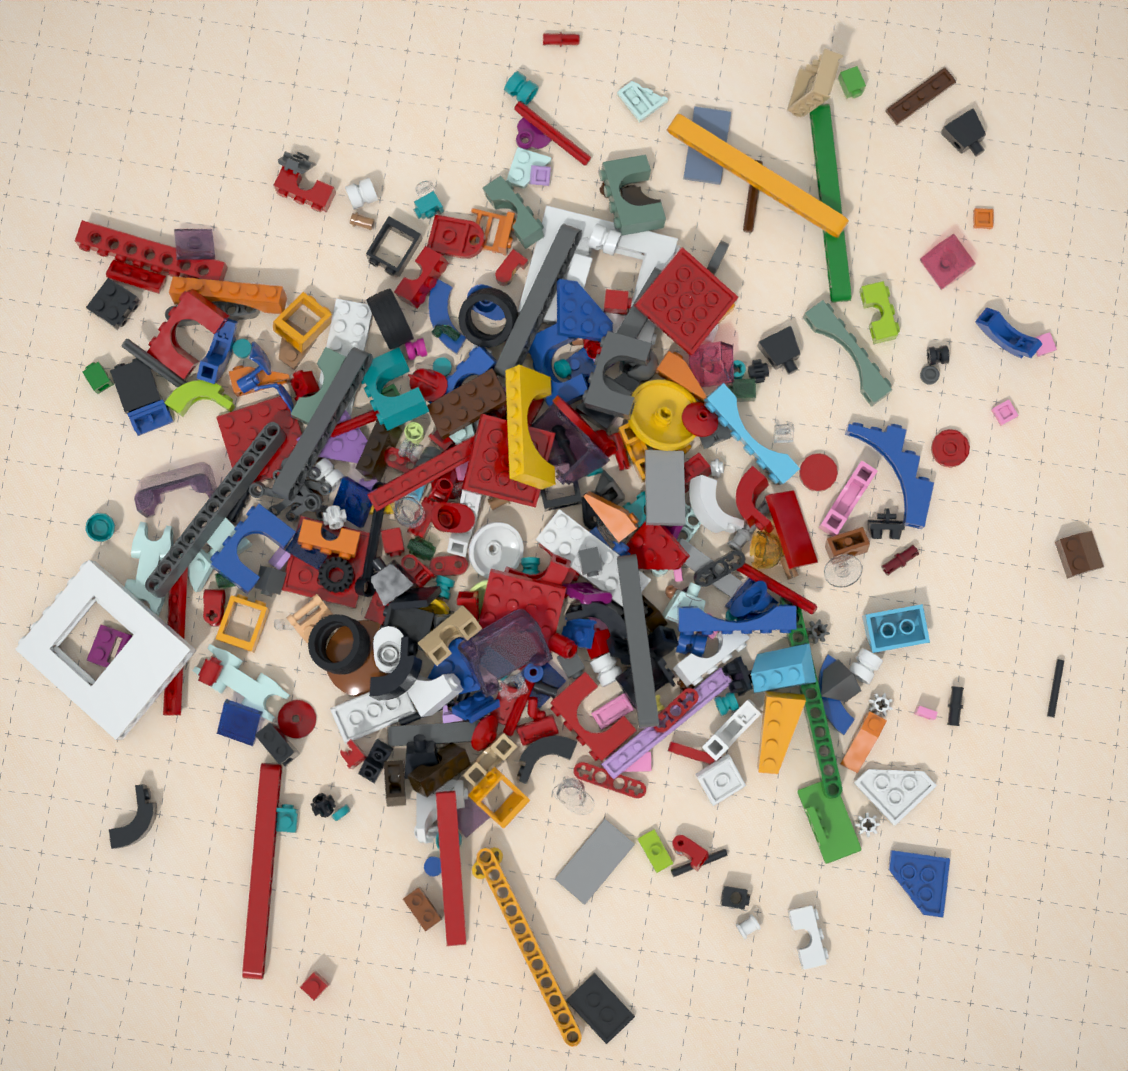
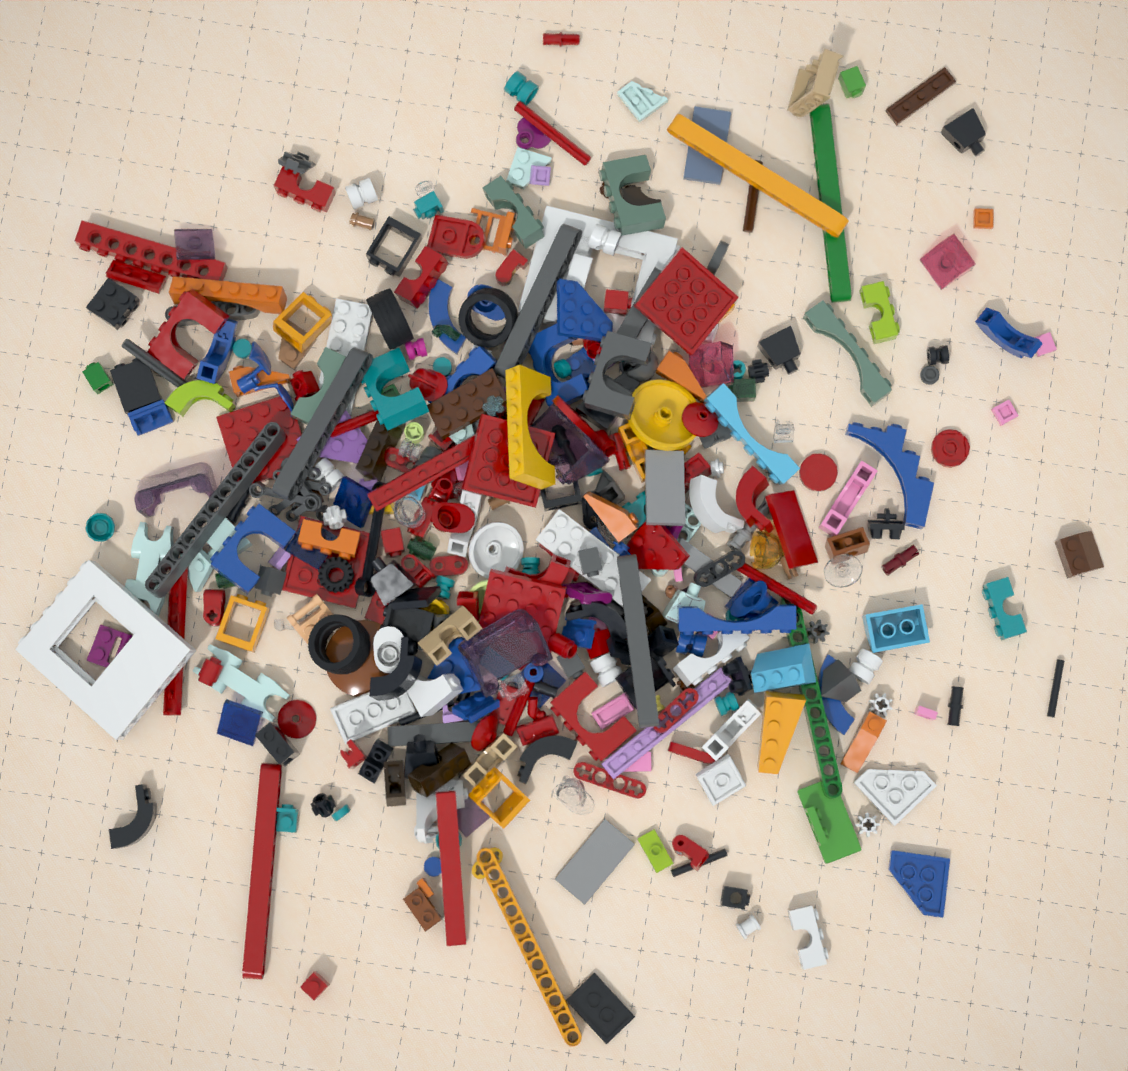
(426, 889): none -> orange tile
(493, 405): none -> clear light blue plant
(1006, 625): none -> teal arch

